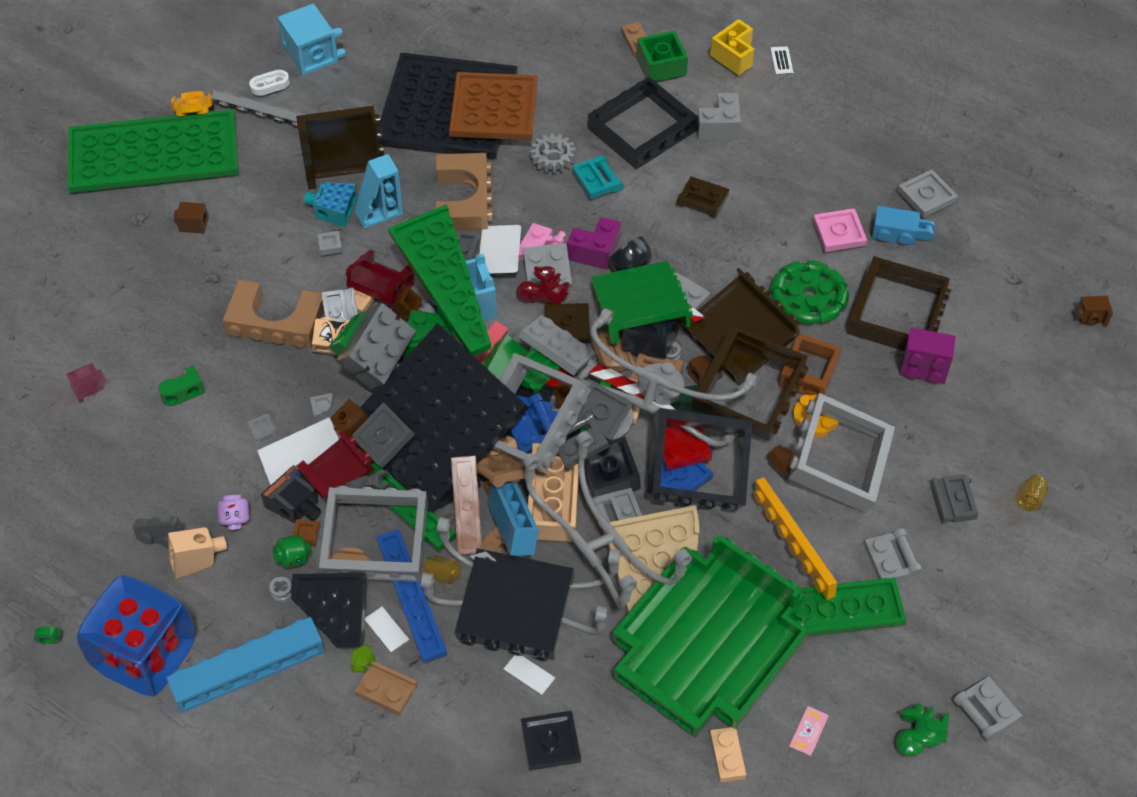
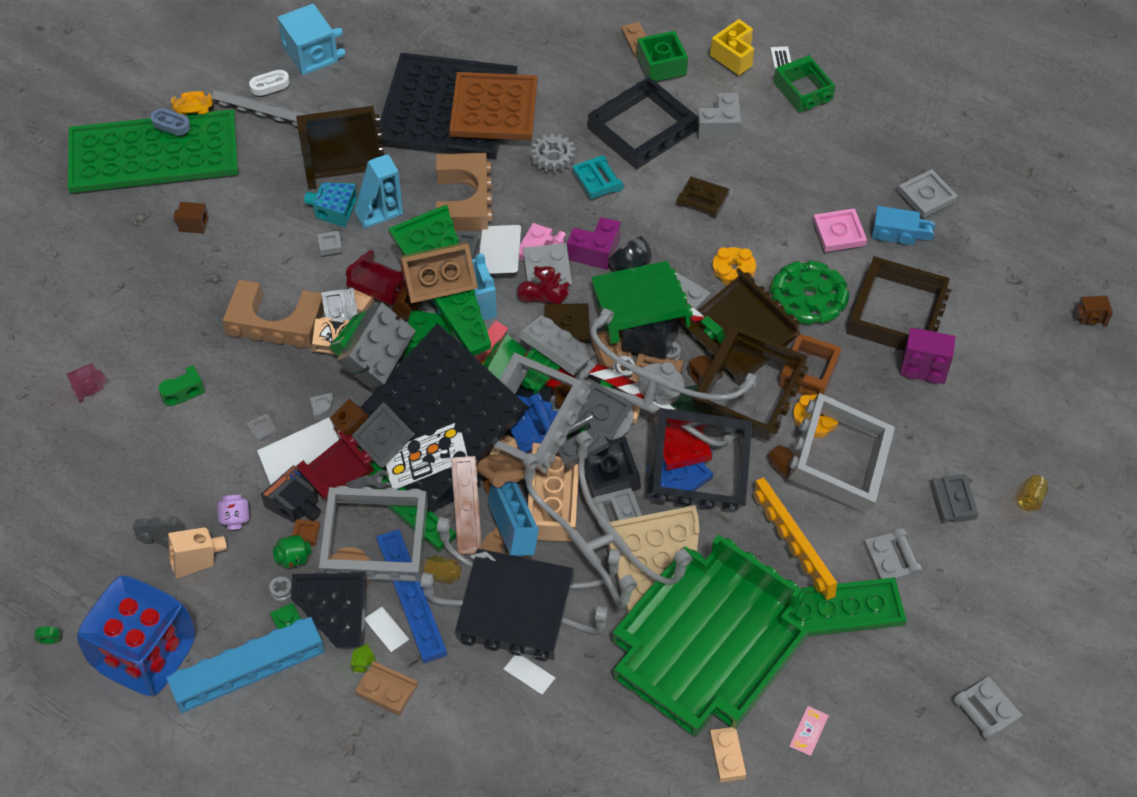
(170, 121): none -> sand blue plate
(285, 616): none -> green plate
(409, 467): none -> sticker
(438, 272): none -> medium nougat slope
(550, 740): black plate -> none
(616, 366): none -> light grey bush
(713, 330): none -> green plate
(729, 256): none -> light orange plate
(796, 70): none -> green window
(927, 732): green animal -> none

